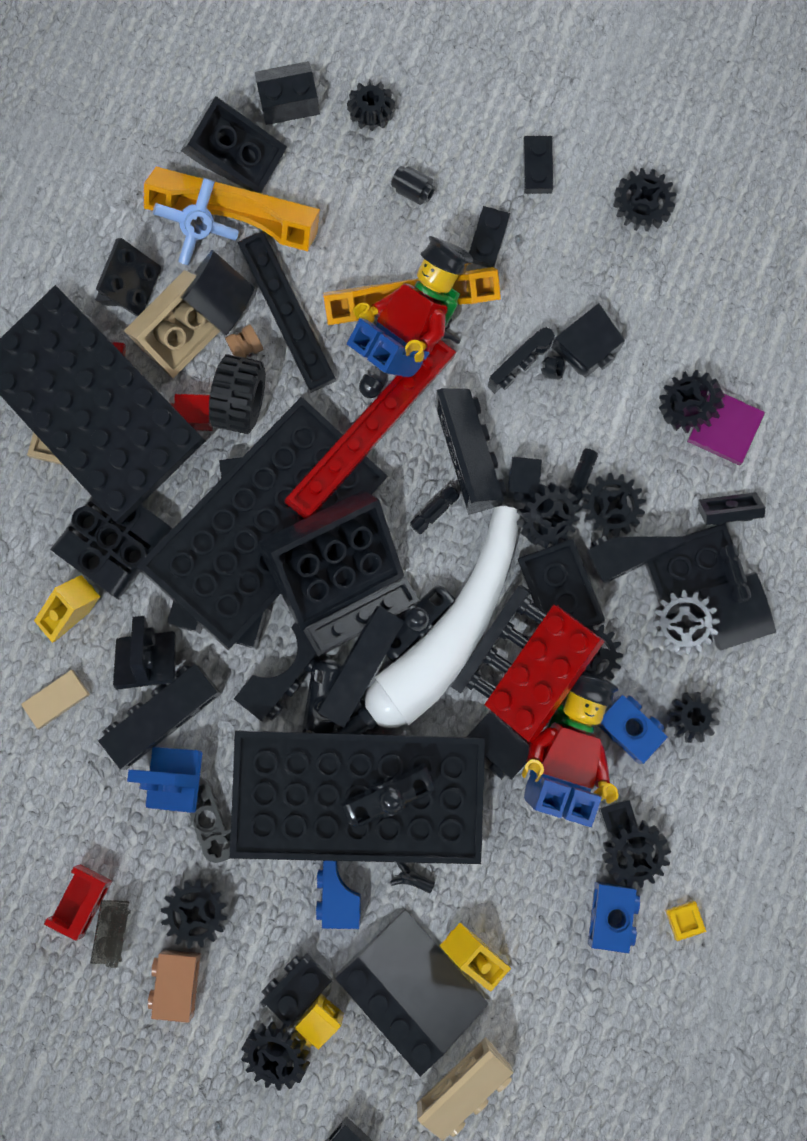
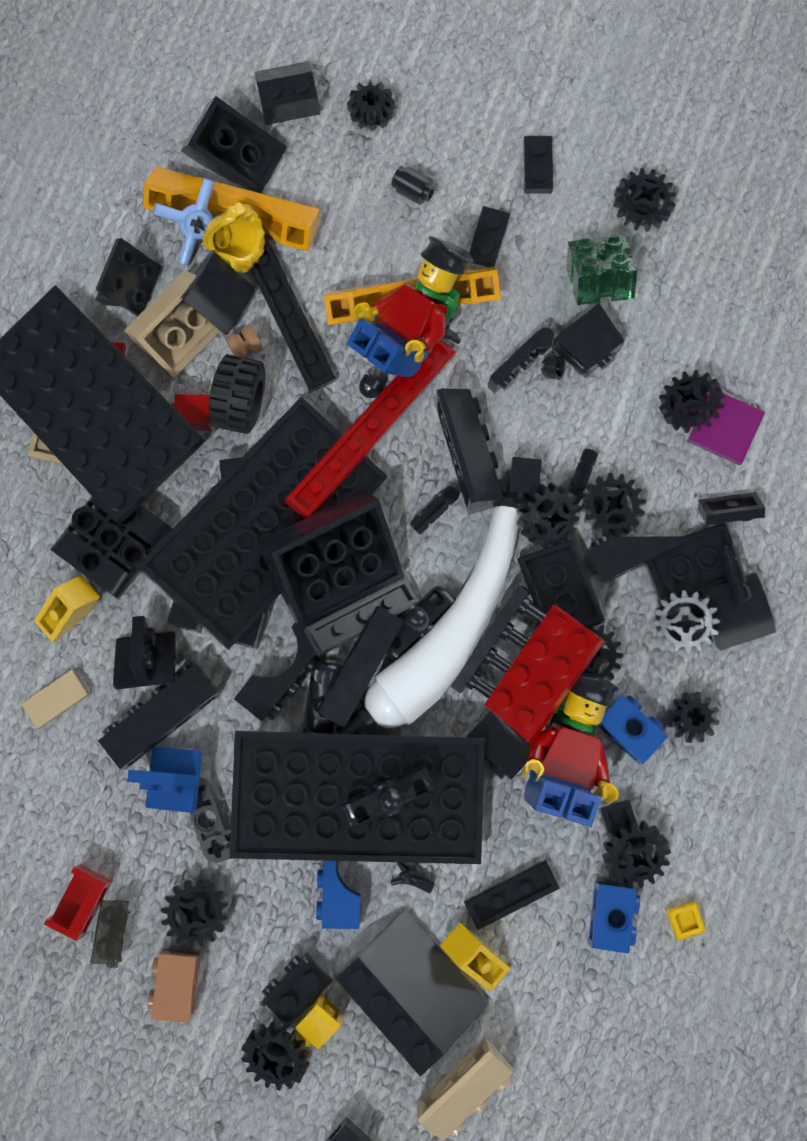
(236, 236): none -> yellow hair
(511, 894): none -> black tile
(601, 269): none -> clear green brick

